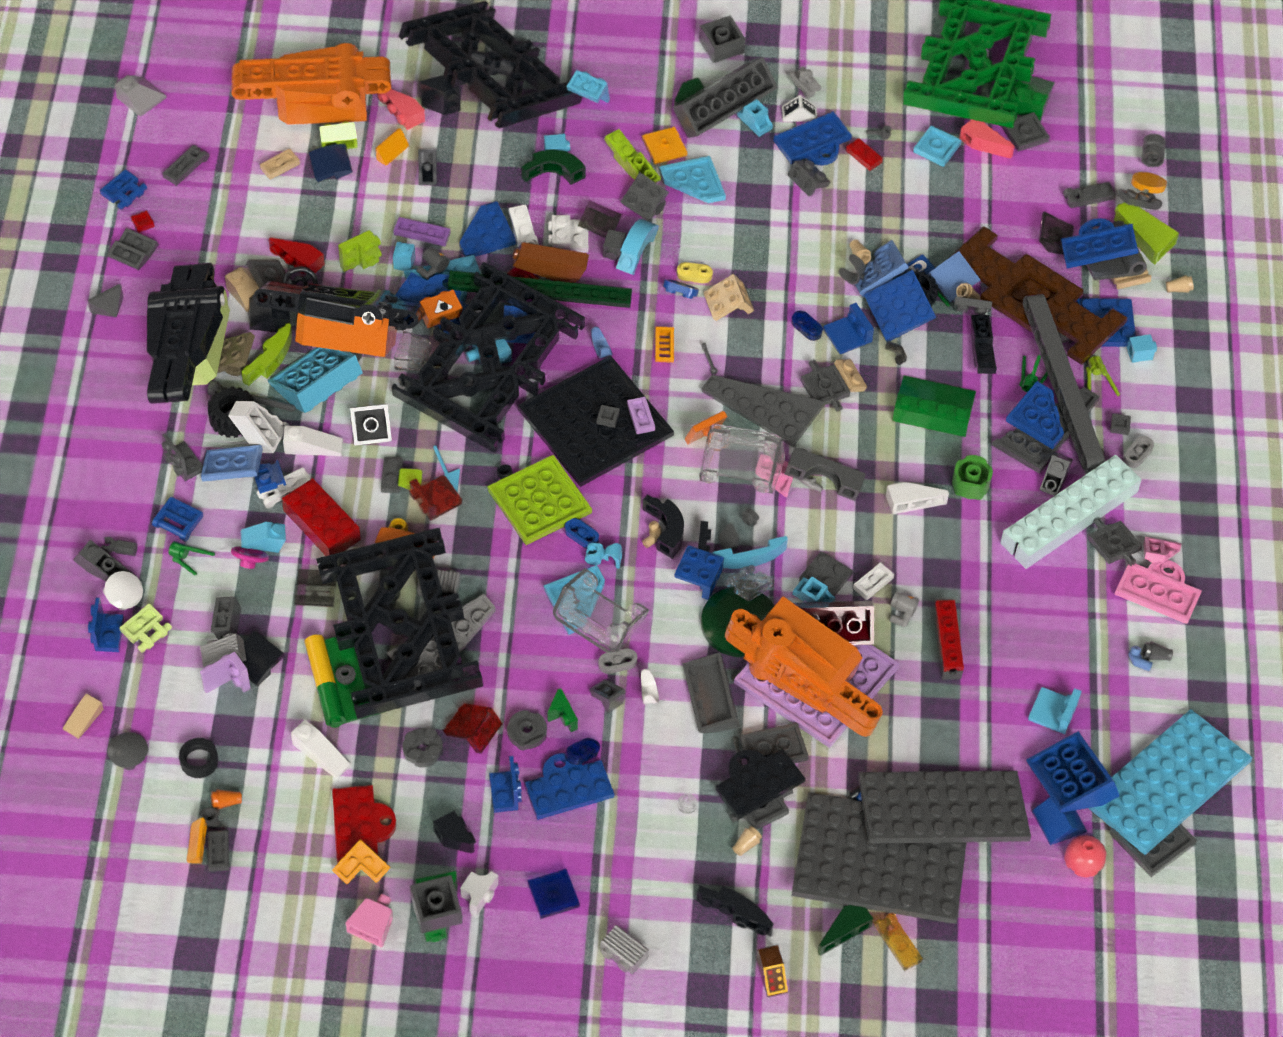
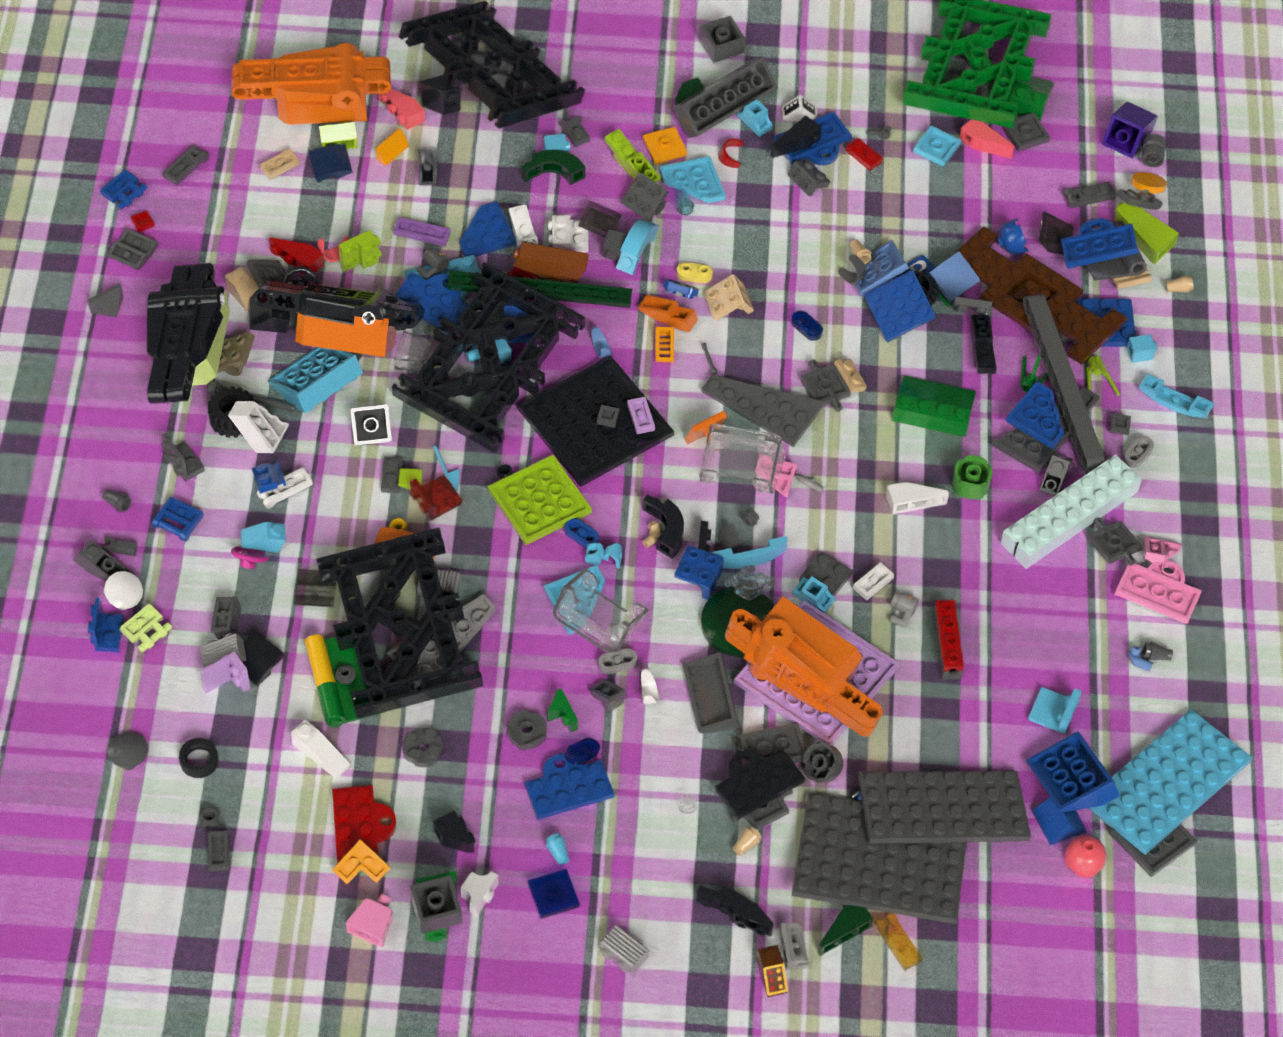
(83, 716): tan slope -> none
(117, 500): none -> dark grey cone
(138, 94): light grey slope -> none
(179, 551): green plant -> none
(197, 841): light orange slope -> none
(224, 798): orange cone -> none
(231, 463): medium blue tile -> none
(273, 354): lime slope -> none
(308, 441): white slope -> none
(321, 518): red brick -> none
(330, 255): none -> coral helmet
(404, 256): medium azure brick -> none
(443, 305): orange brick -> none
(474, 724): clear red bracket -> none
(506, 788): blue bracket -> none
(557, 848): none -> medium azure cone
(574, 130): none -> dark grey slope
(589, 87): medium azure bracket -> none
(669, 312): none -> orange slope
(684, 203): none -> clear light blue cone
(724, 158): none -> red helmet
(793, 946): none -> light grey hinge
(798, 137): none -> black slope
(805, 81): light grey hips -> none
(822, 762): none -> dark grey cylinder
(847, 480): dark grey arch -> none
(848, 619): slope -> none
(850, 331): blue bracket -> none
(901, 356): clear smoke arm -> none
(965, 290): tan cone -> none
(1012, 238): none -> blue cylinder
(1128, 129): none -> dark purple slope
(1174, 400): none -> medium azure slope

